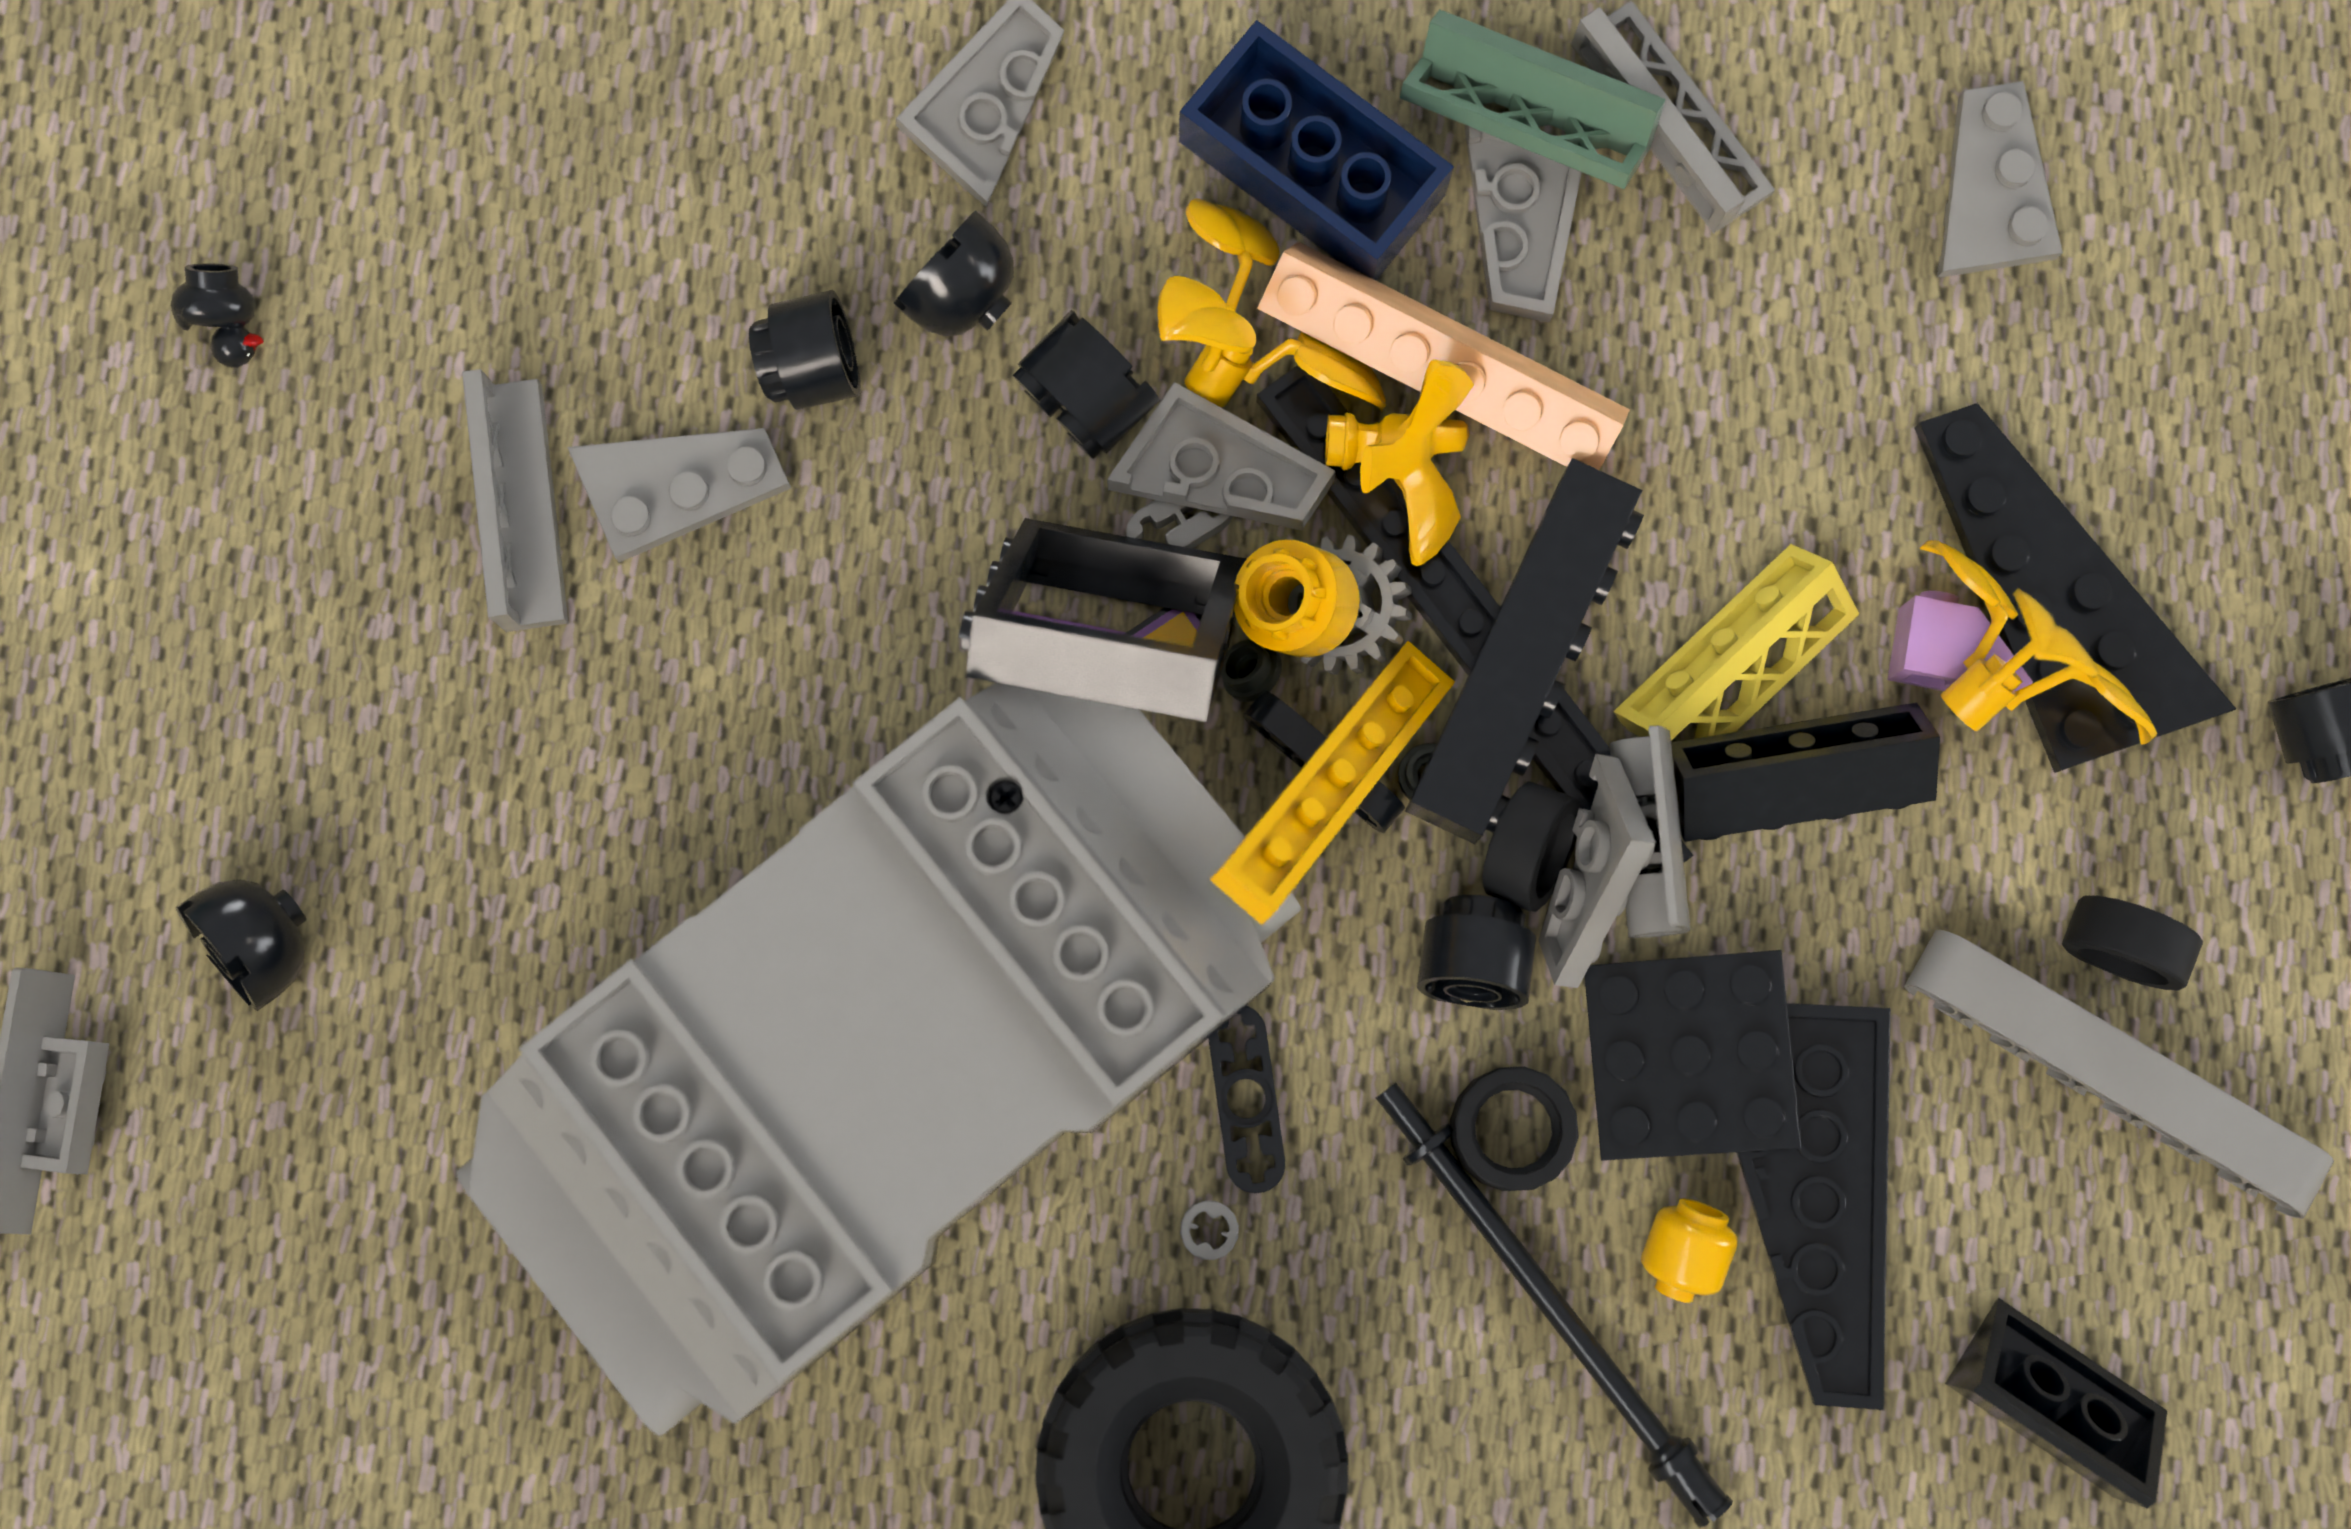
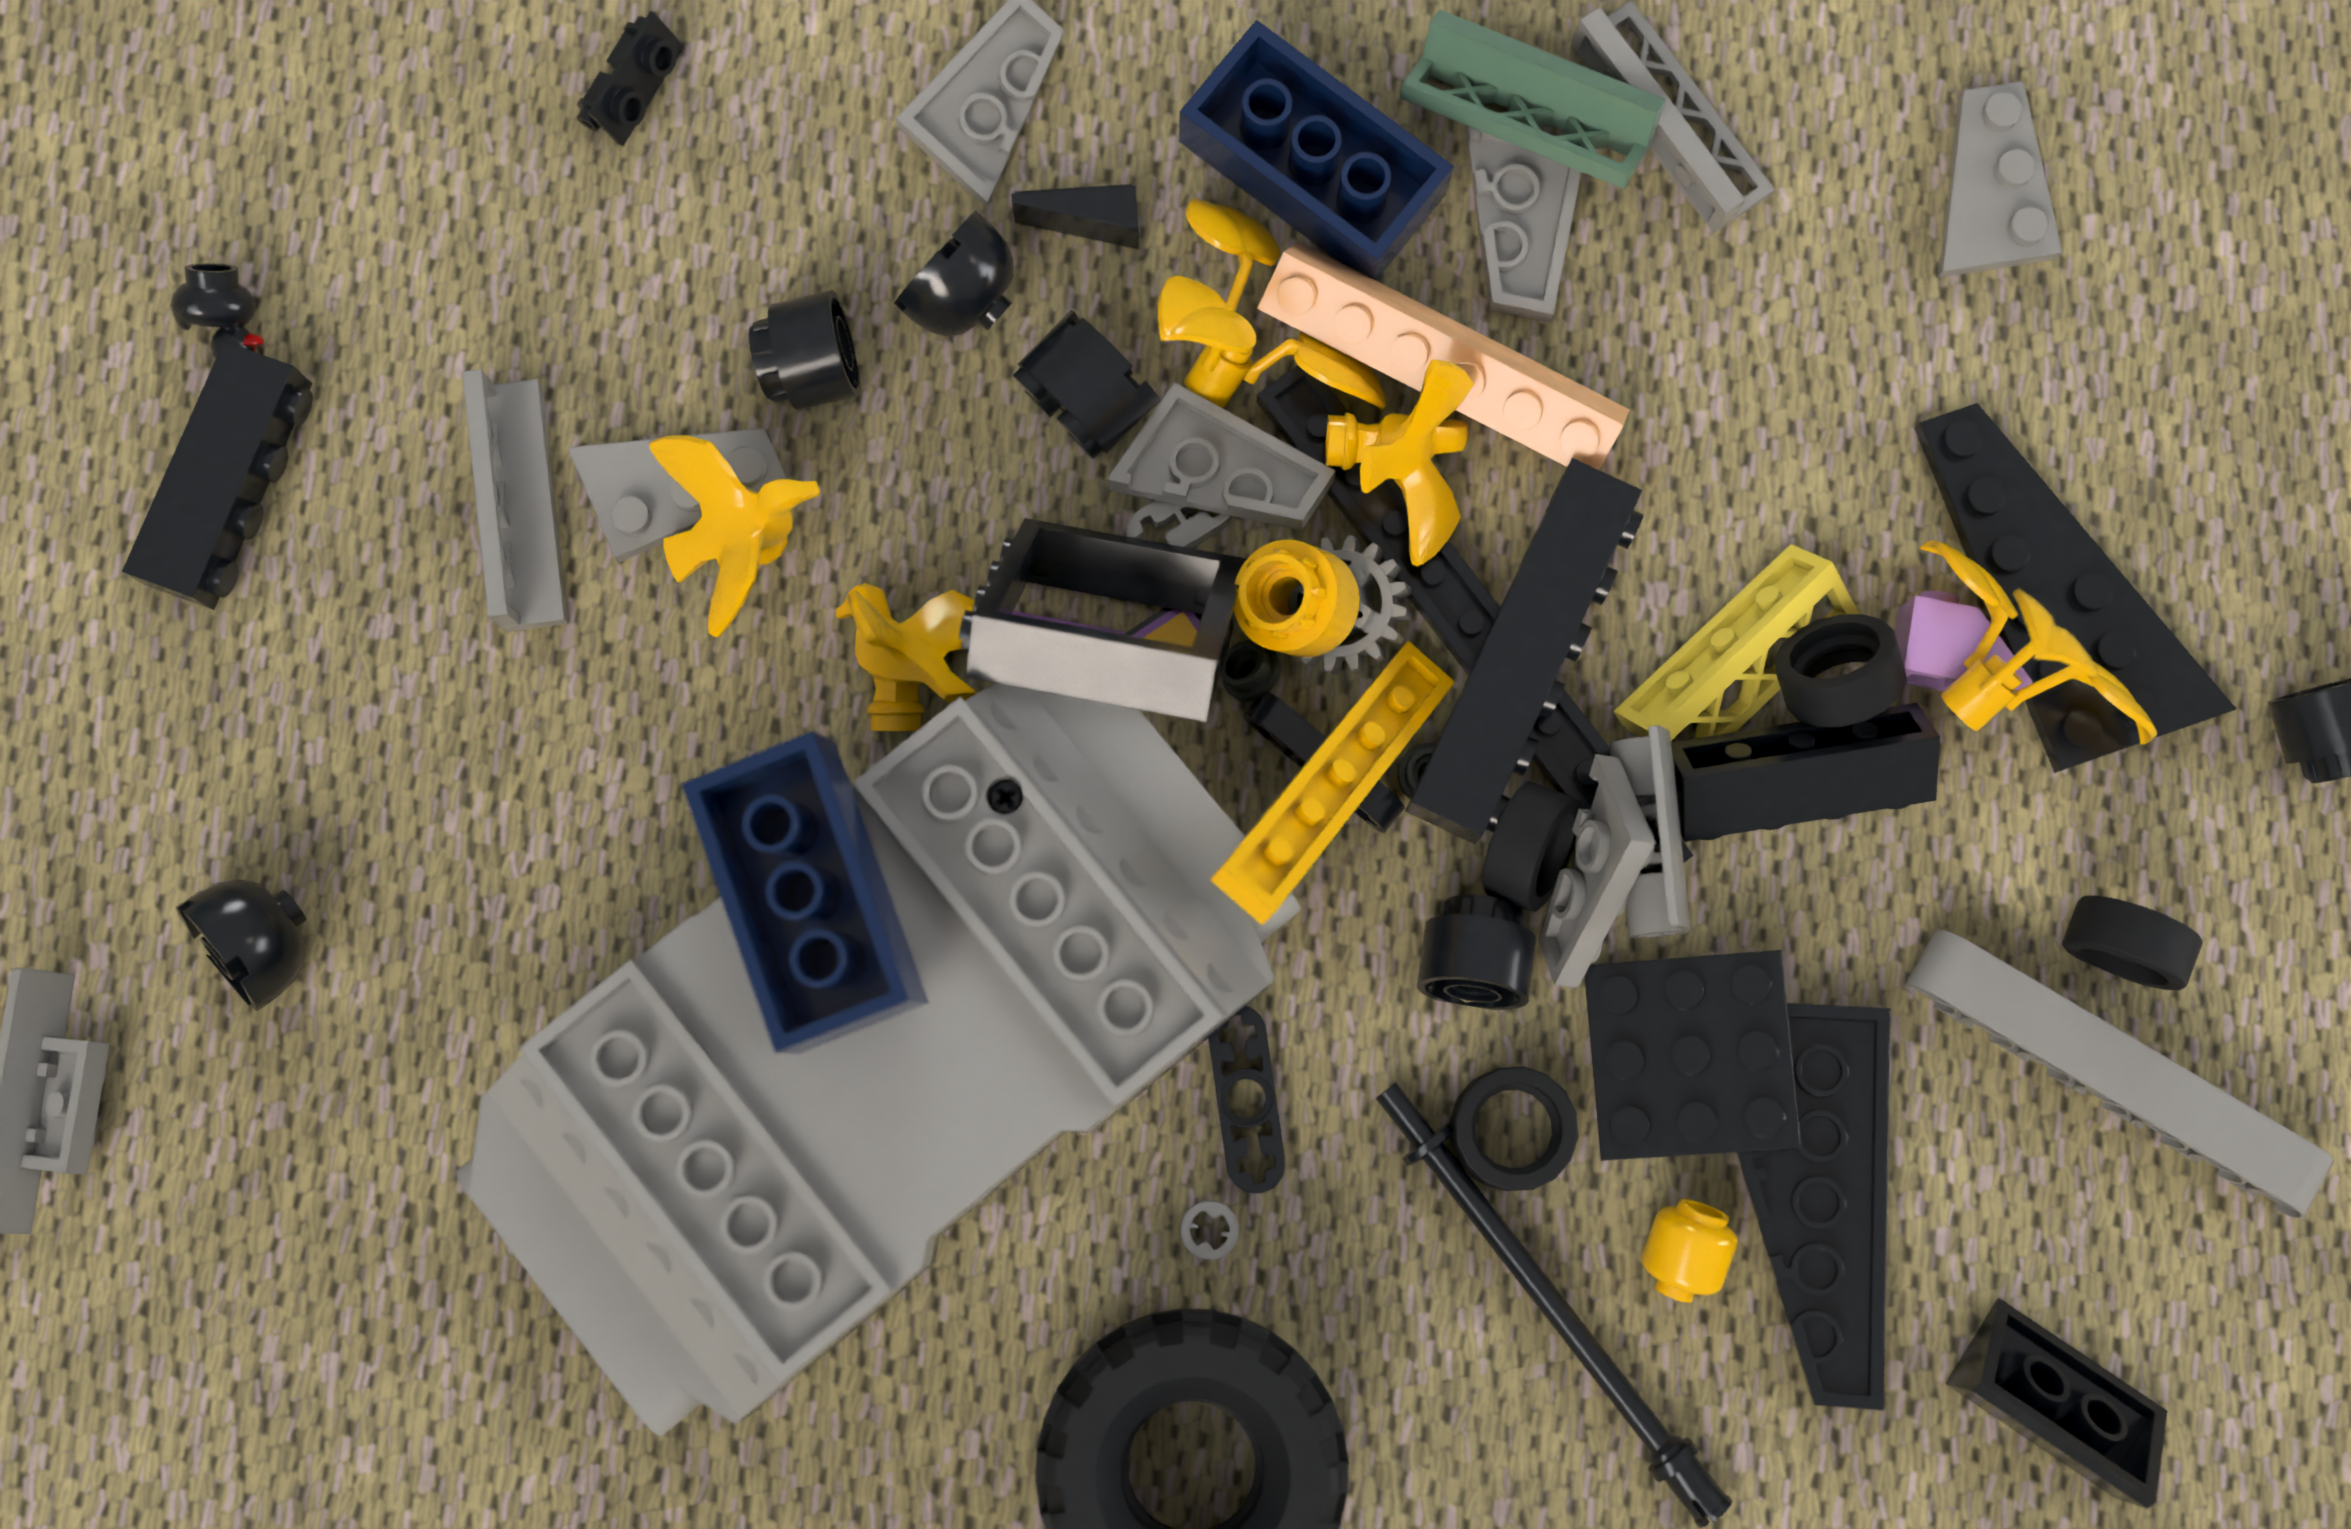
(220, 476): none -> black brick
(640, 65): none -> black hinge
(735, 526): none -> yellow animal
(804, 893): none -> dark blue brick
(906, 653): none -> yellow animal
(1086, 212): none -> black slope
(1847, 697): none -> black tyre

